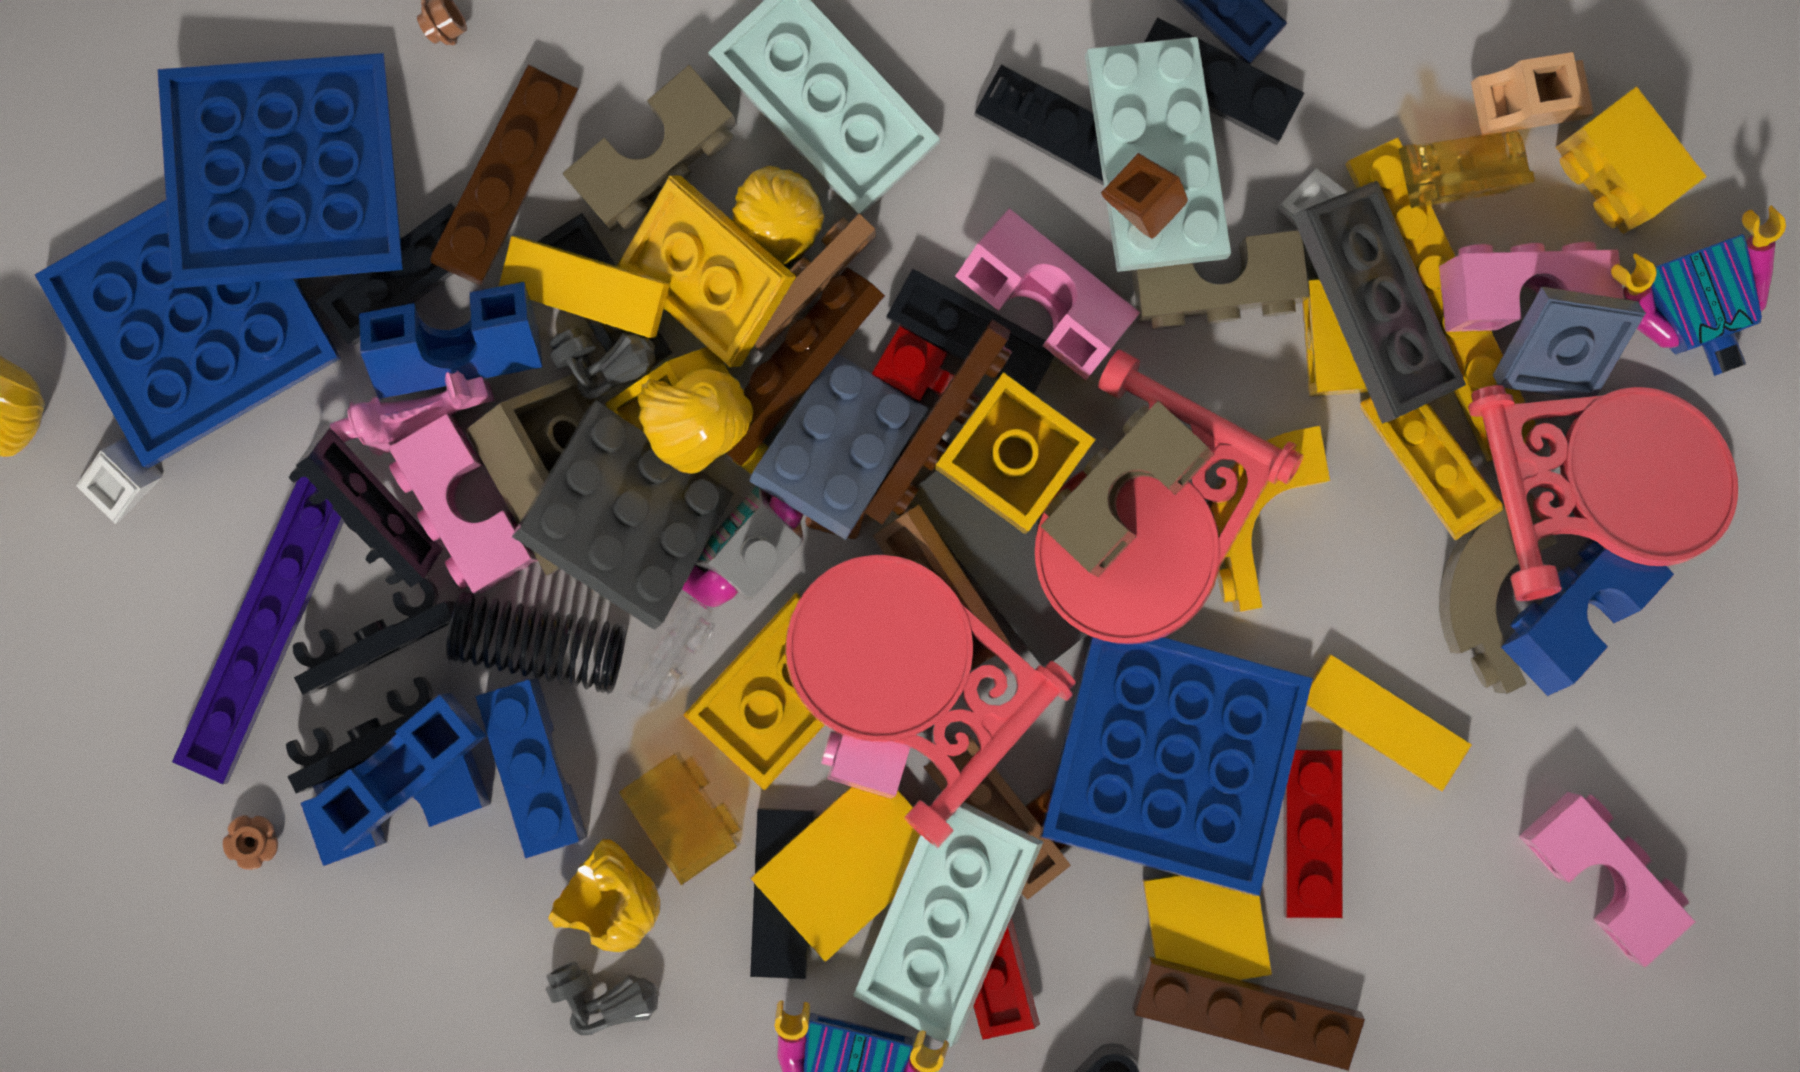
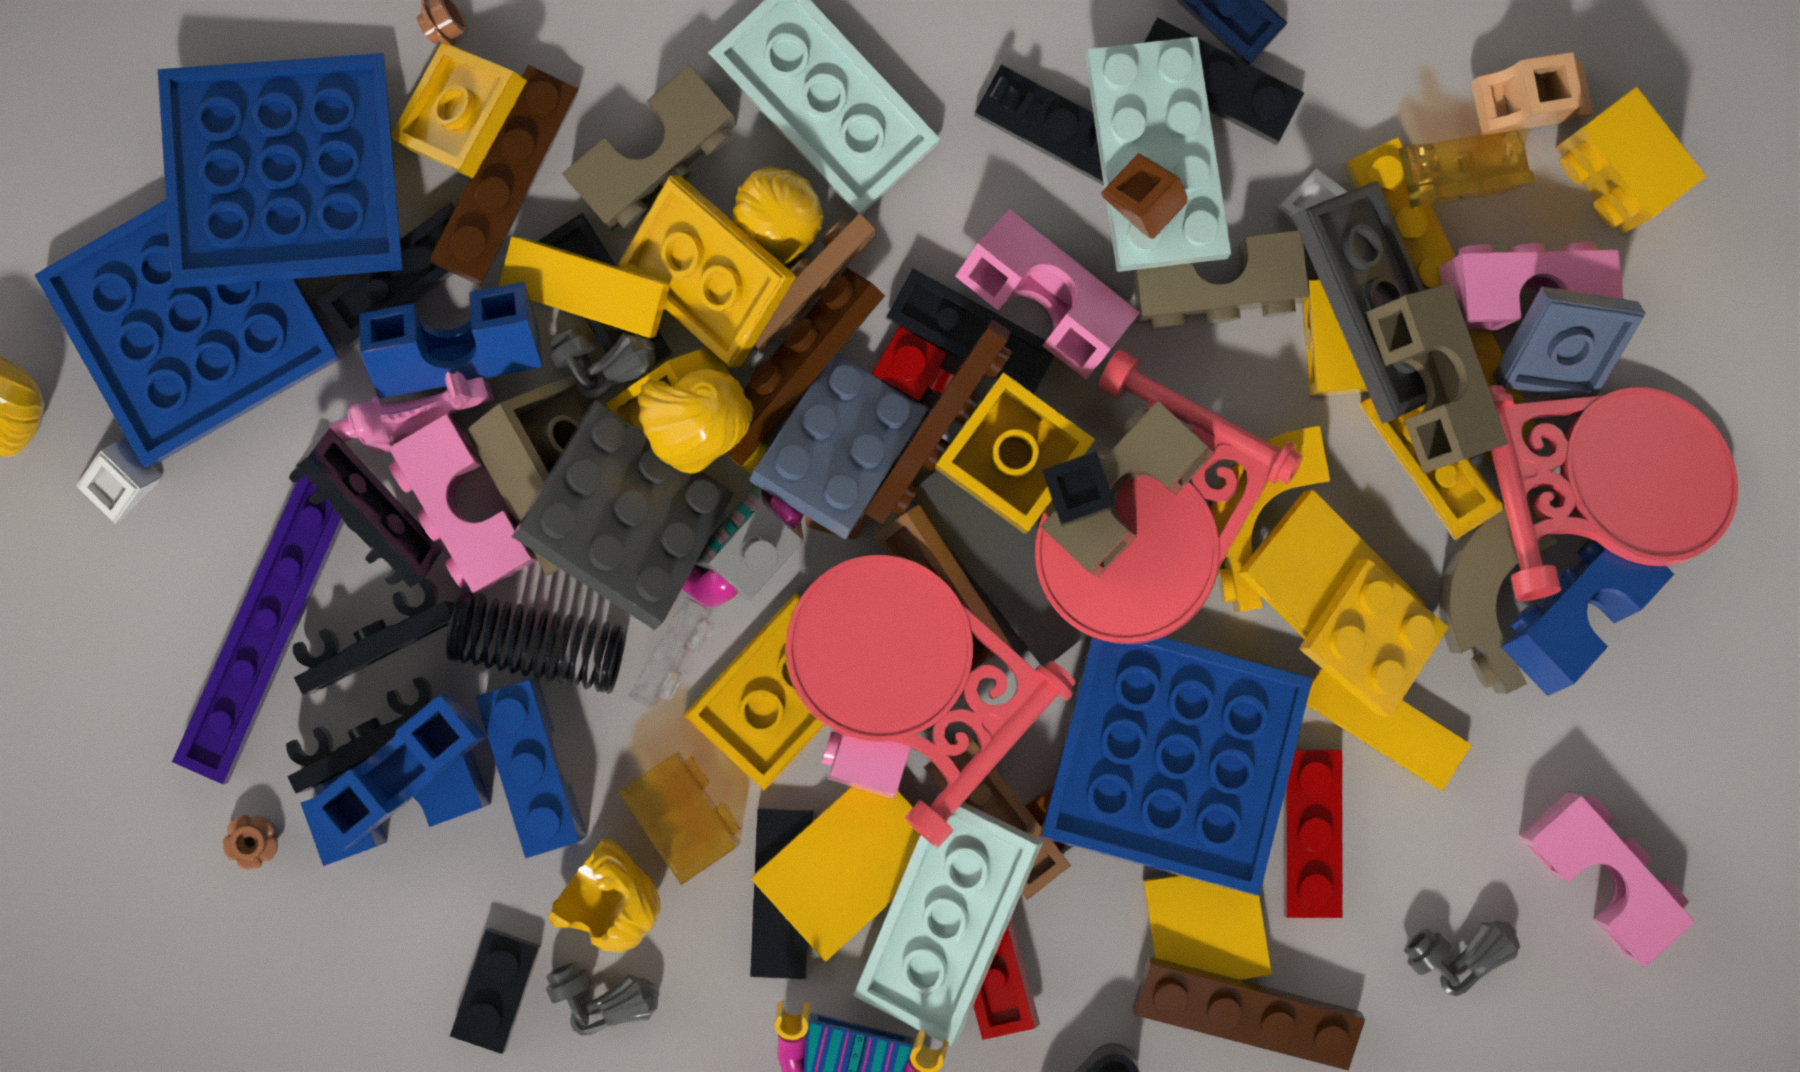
(458, 109): none -> yellow plate
(495, 990): none -> black plate
(1079, 488): none -> black plate
(1307, 562): none -> yellow tile
(1374, 637): none -> yellow plate
(1459, 409): none -> dark tan arch
(1490, 948): none -> dark grey piece
(1707, 292): torso -> none

